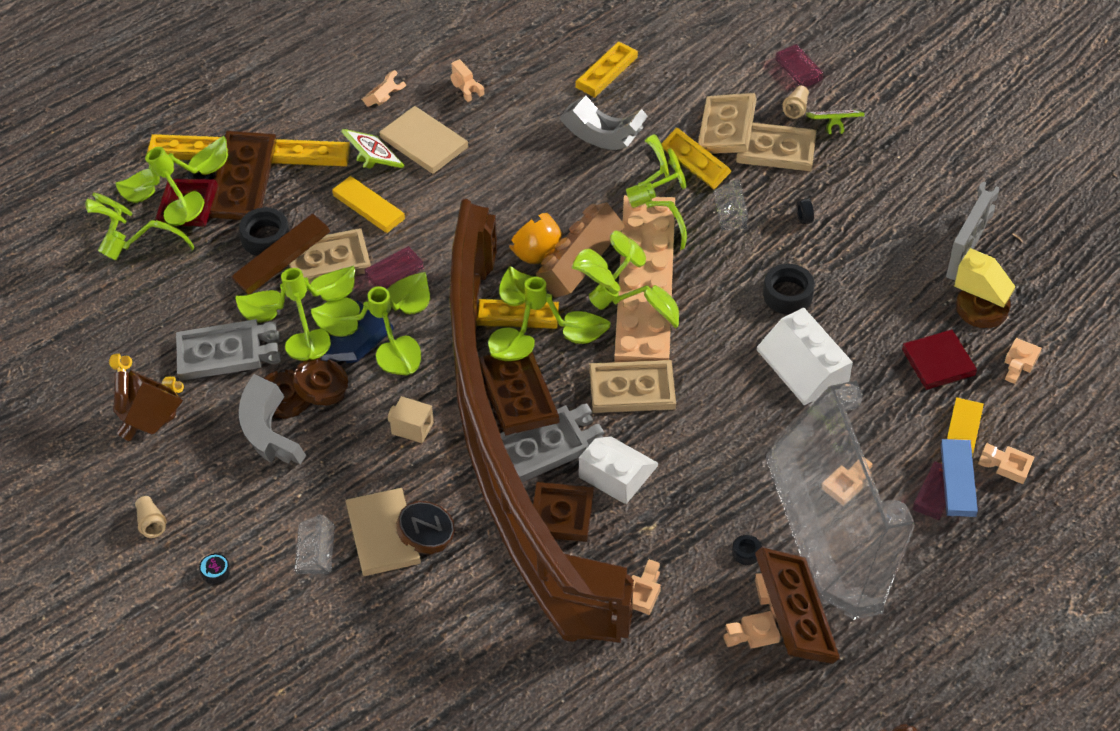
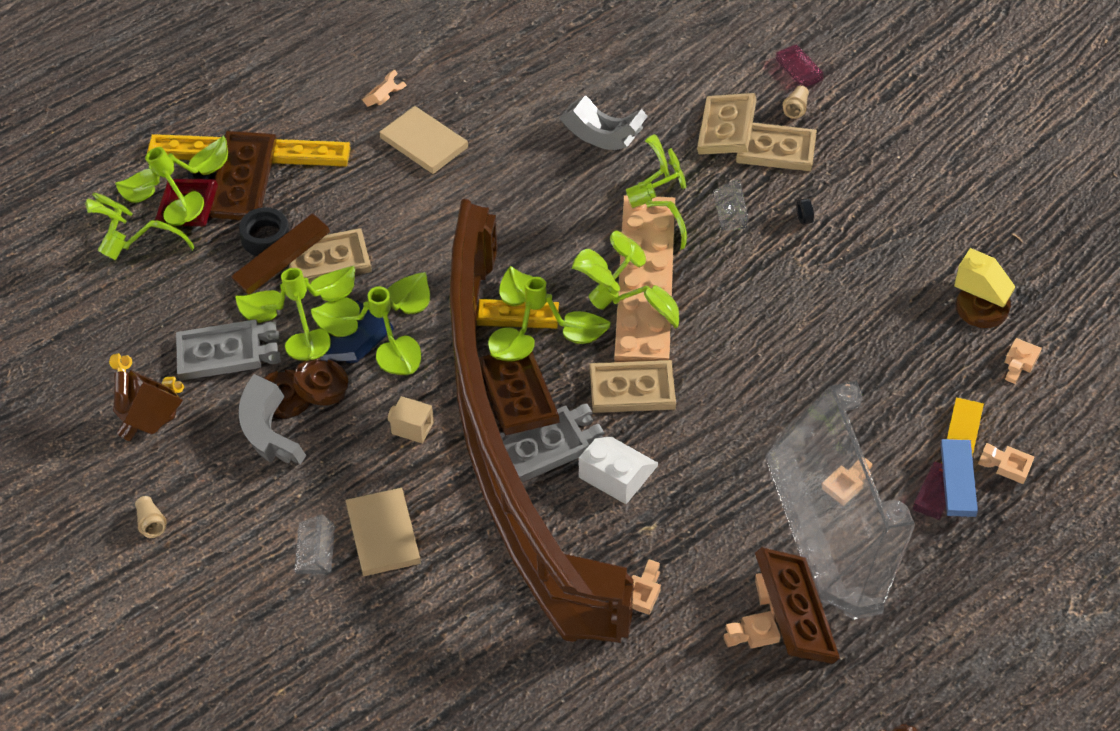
(214, 568): black tile -> none
(368, 204): yellow tile -> none
(372, 150): piece -> none
(394, 268): clear pink tile -> none
(425, 527): black tile -> none
(463, 78): light nougat plate -> none
(536, 240): light orange cylinder -> none
(565, 509): reddish brown plate -> none
(589, 232): medium nougat brick -> none
(606, 69): yellow tile -> none
(696, 158): yellow tile -> none
(745, 548): black tile -> none
(788, 273): black tyre -> none
(805, 356): white slope -> none
(835, 117): lime piece -> none
(939, 359): dark red tile -> none
(972, 228): light grey tile -> none

